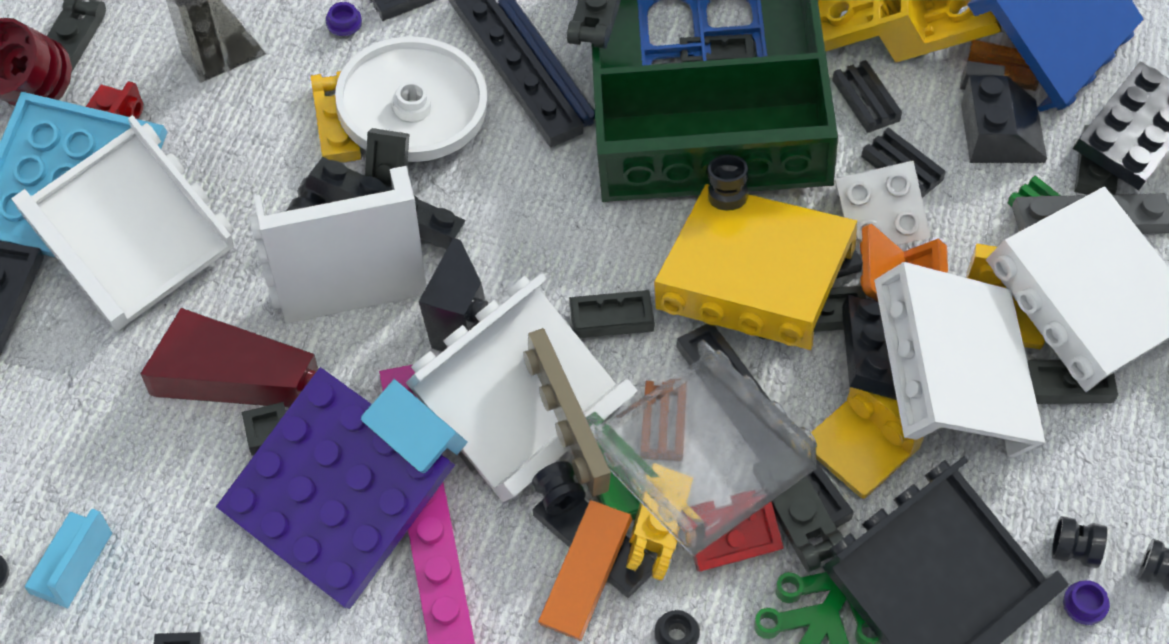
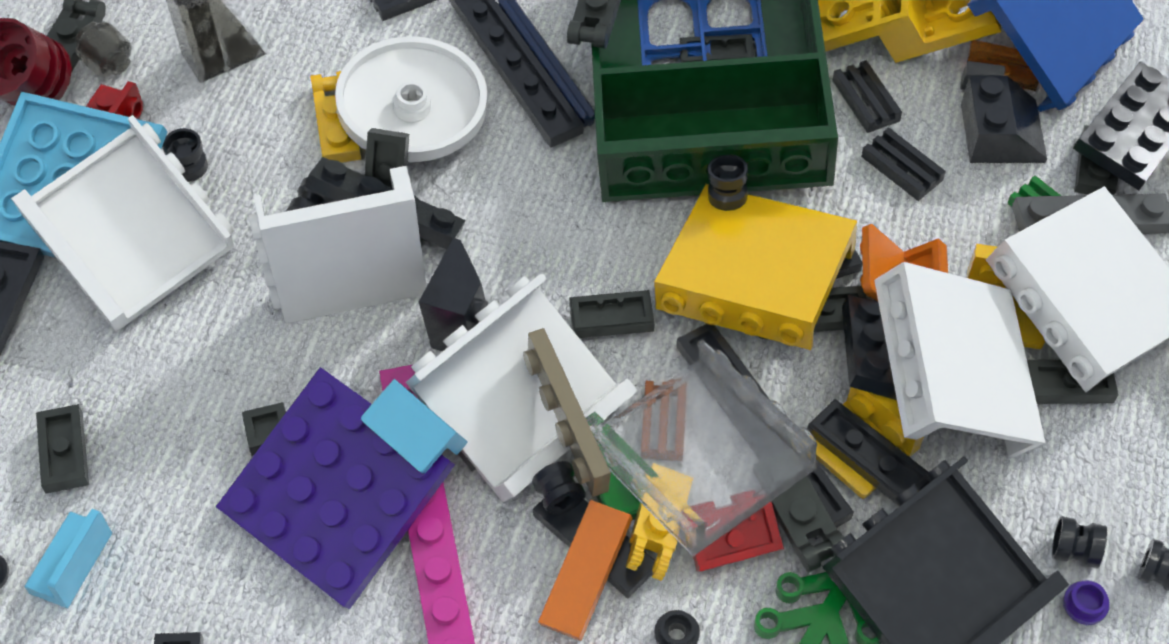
(62, 449): none -> pearl dark grey plate
(103, 49): none -> clear smoke head
(188, 150): none -> black wheel
(225, 364): dark red slope -> none
(343, 19): dark purple plate -> none
(866, 451): none -> black tile
(886, 199): white bracket -> none

